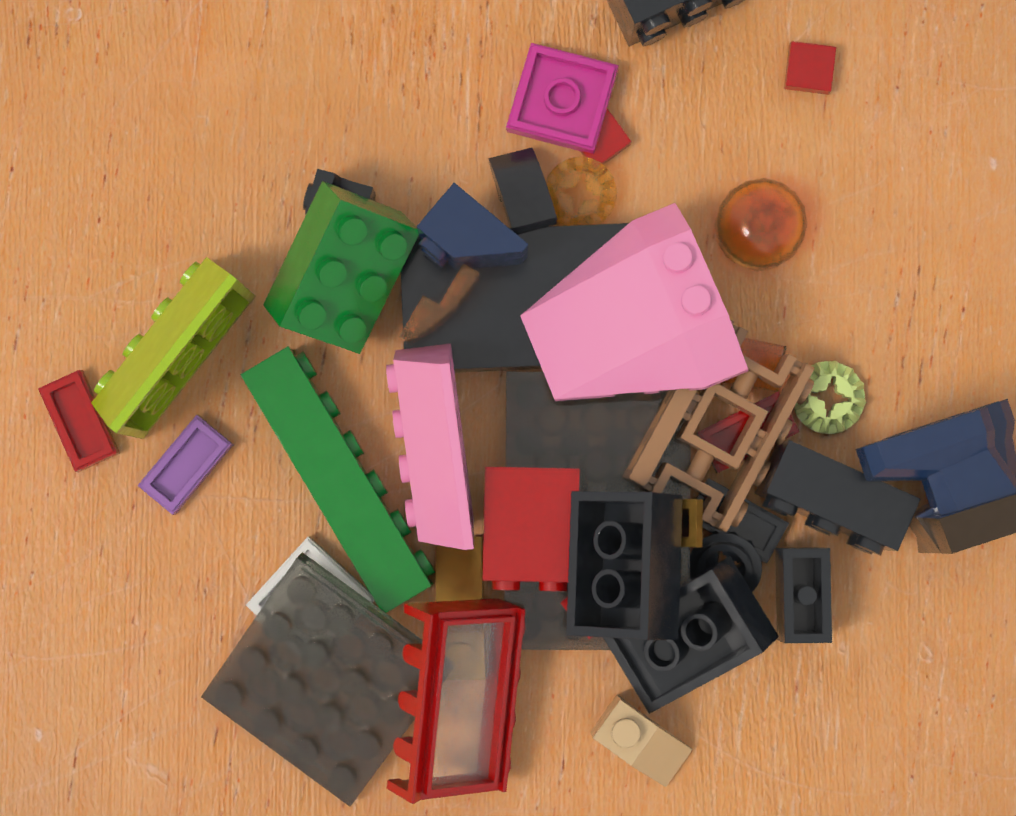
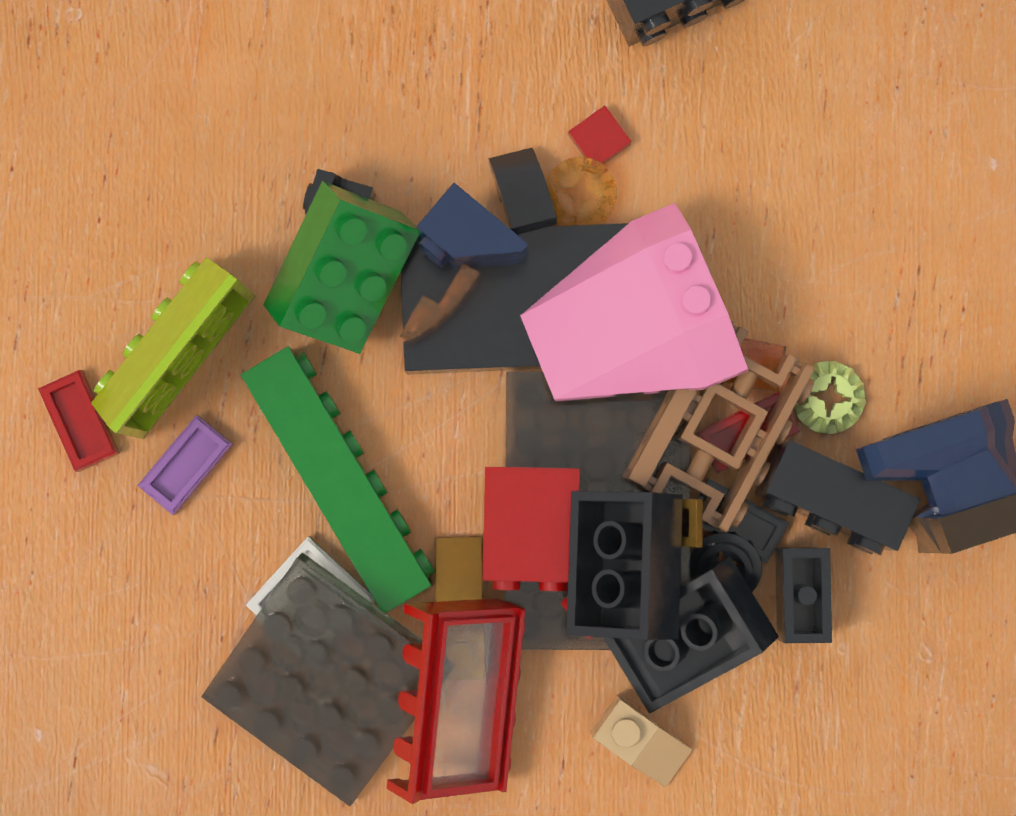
(433, 445): bright pink slope -> none
(562, 98): dark pink tile -> none
(761, 224): clear orange cylinder -> none
(810, 68): red tile -> none

